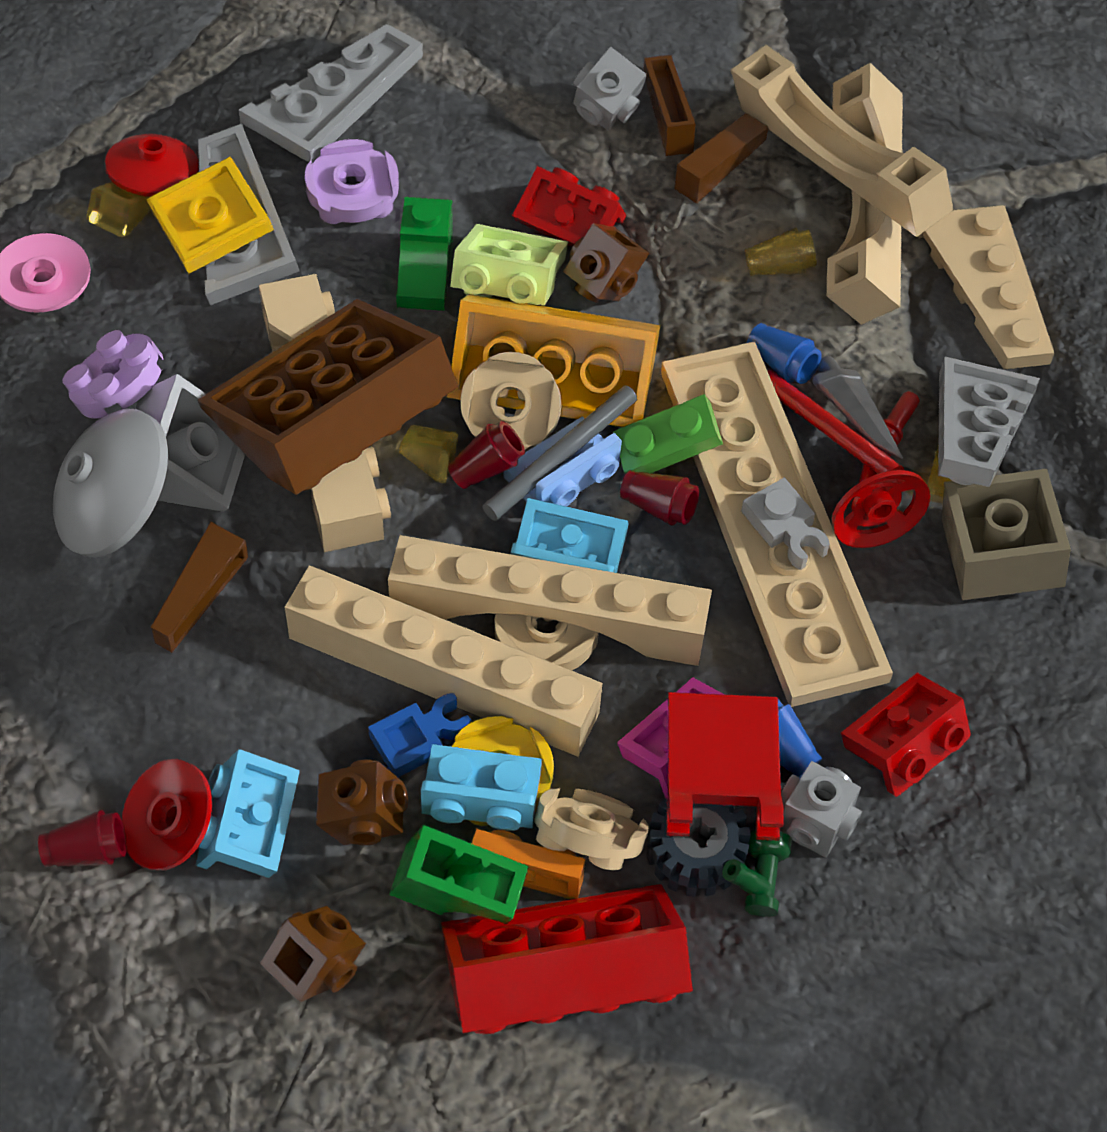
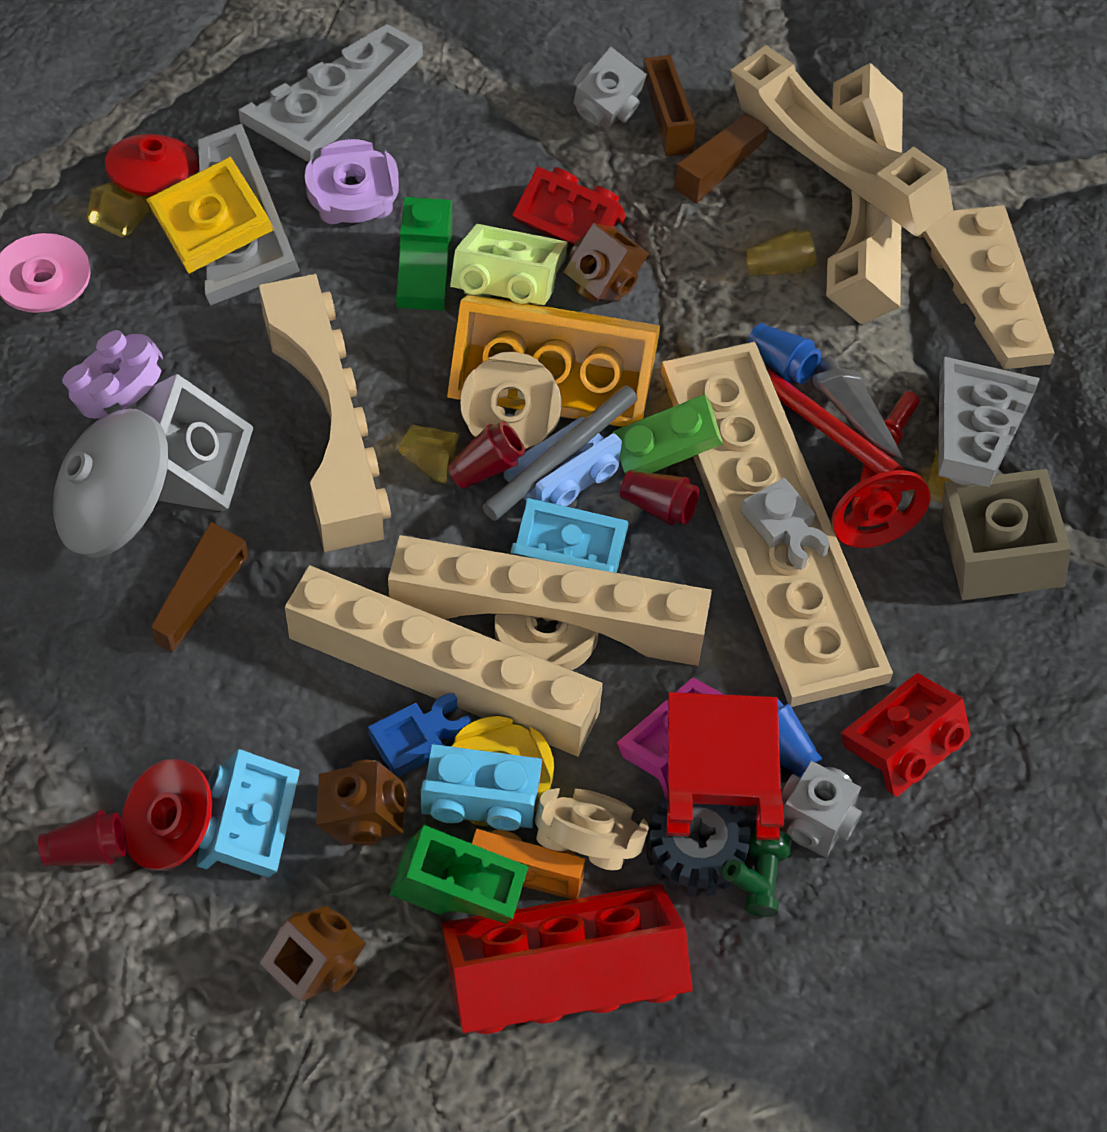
(331, 393): reddish brown slope -> none

